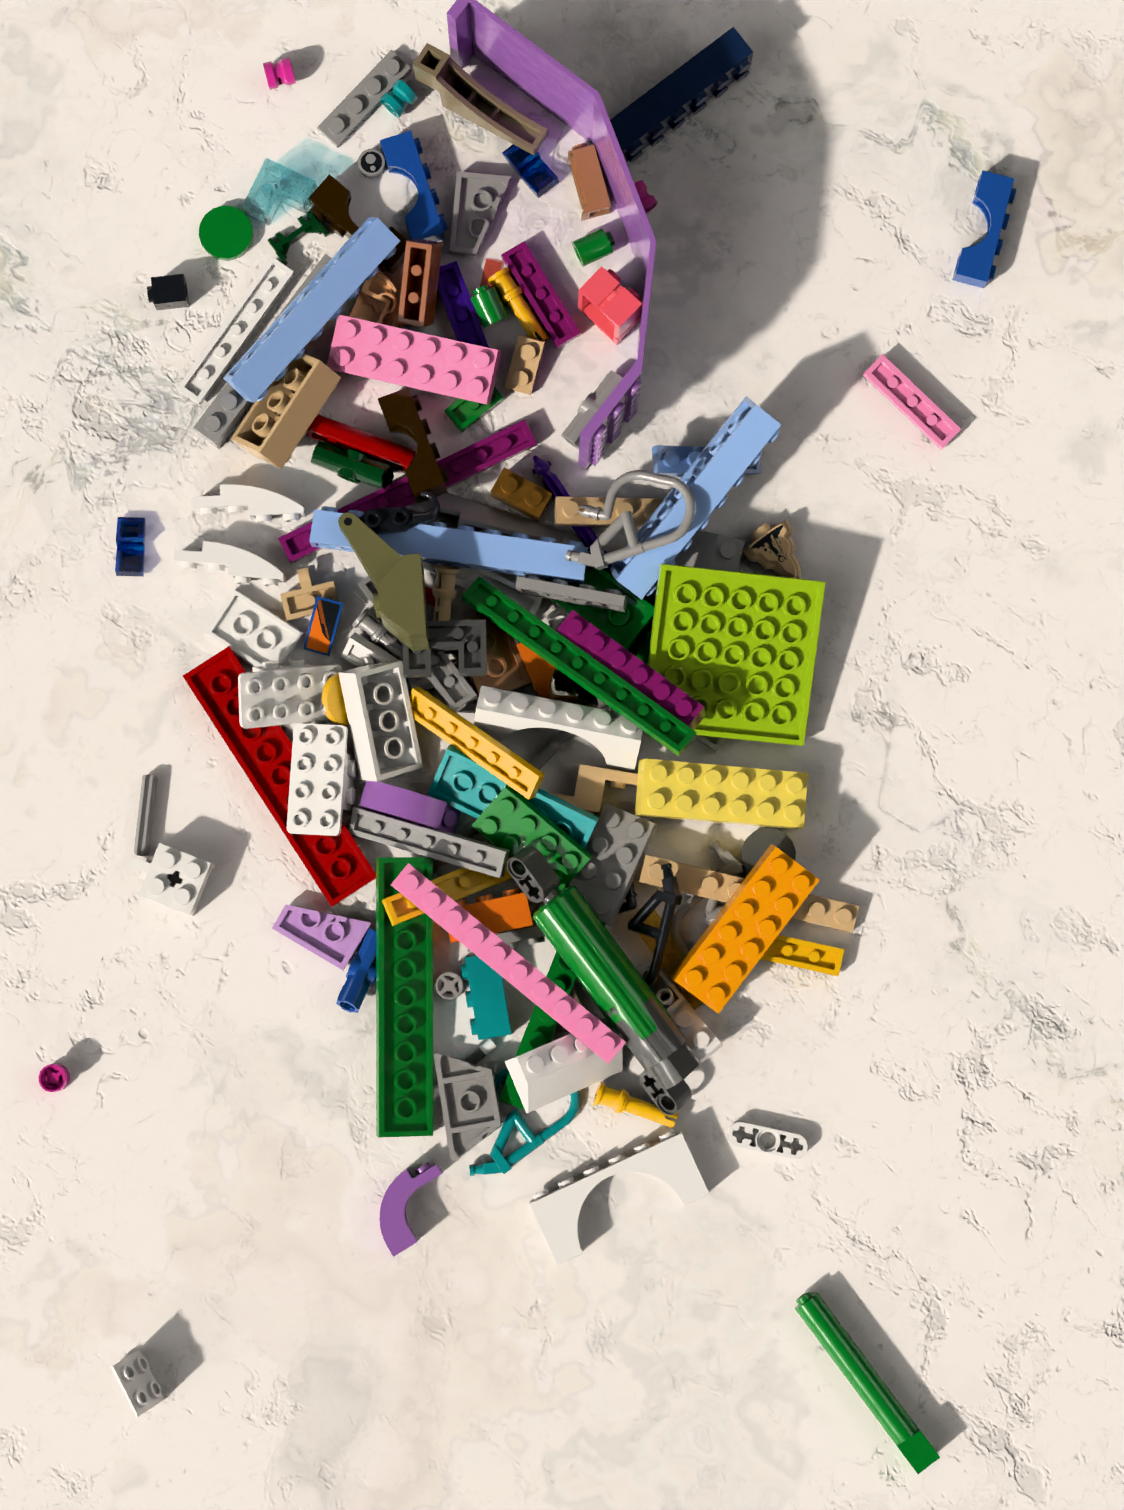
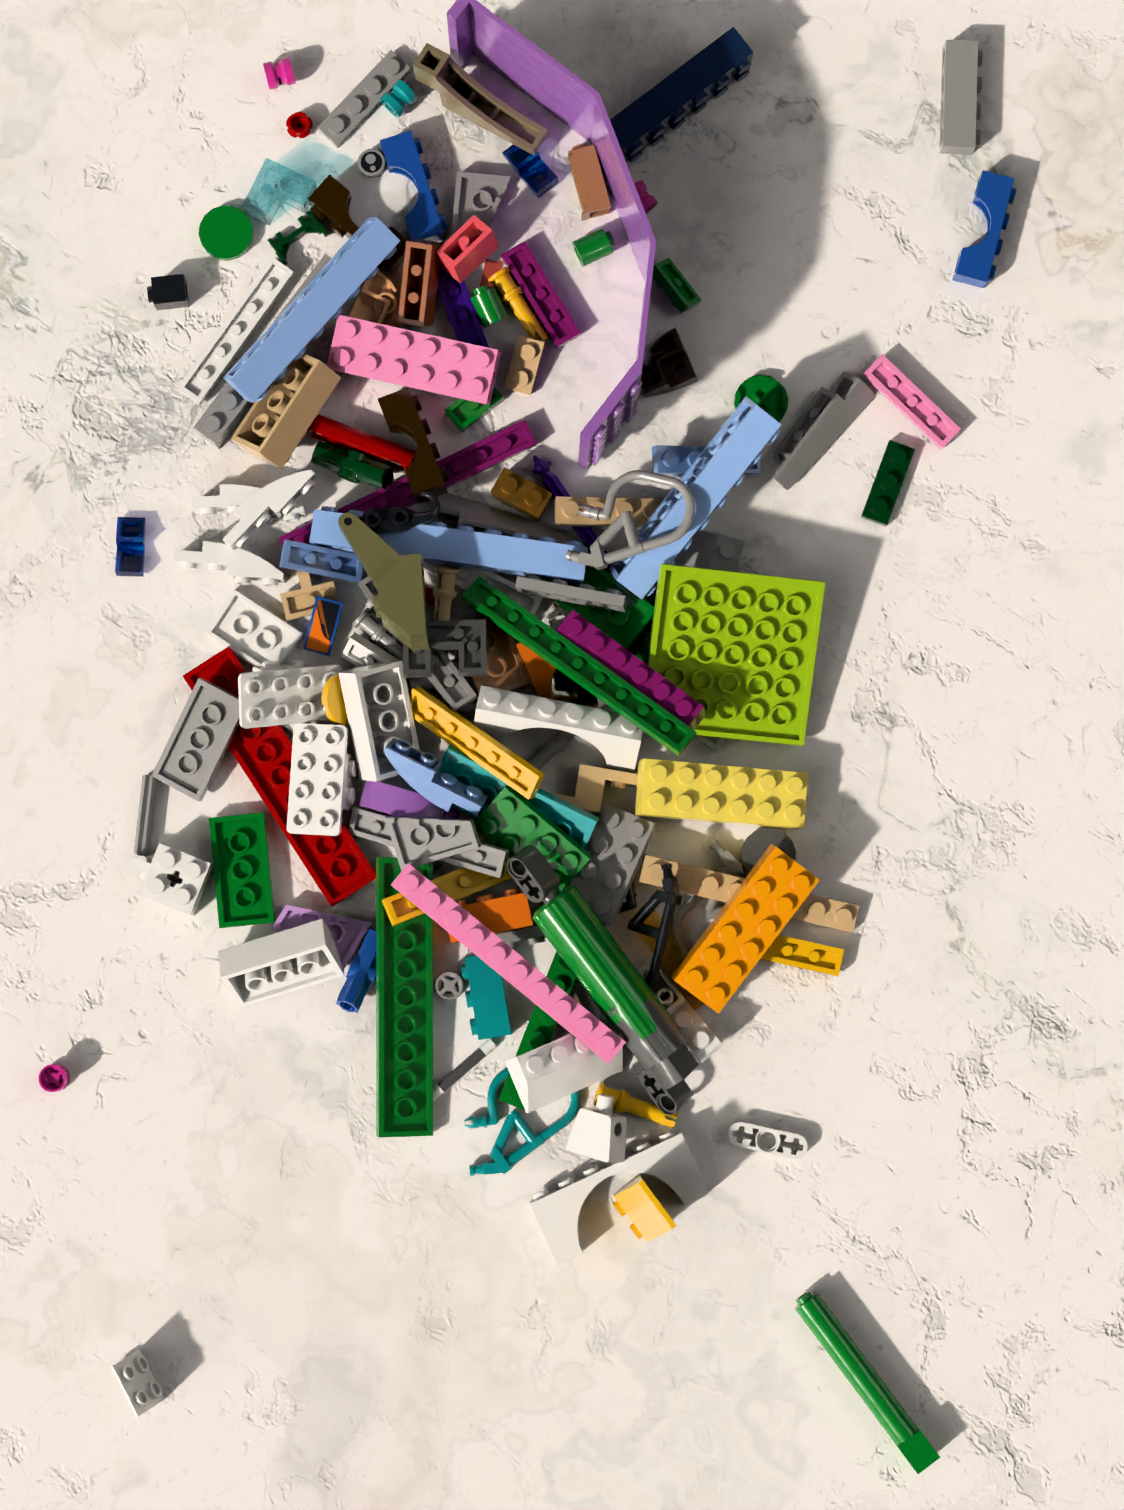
(199, 740): none -> light grey plate
(242, 870): none -> green plate
(274, 497): none -> white slope
(280, 963): none -> white slope
(296, 118): none -> red plate
(321, 561): none -> medium blue plate
(393, 1219): medium lavender arch -> none
(423, 775): none -> medium blue slope
(430, 839): none -> light grey wing
(467, 249): none -> coral brick
(467, 1103): light grey wing -> none
(589, 408): light grey piece -> none
(599, 1132): none -> white torso
(610, 304): coral piece -> none
(644, 1210): none -> yellow slope
(667, 367): none -> dark brown brick
(675, 285): none -> green plate
(766, 393): none -> green tile
(774, 549): tan rock -> none
(819, 427): none -> light grey wedge
(887, 483): none -> dark green plate
(959, 97): none -> light grey brick

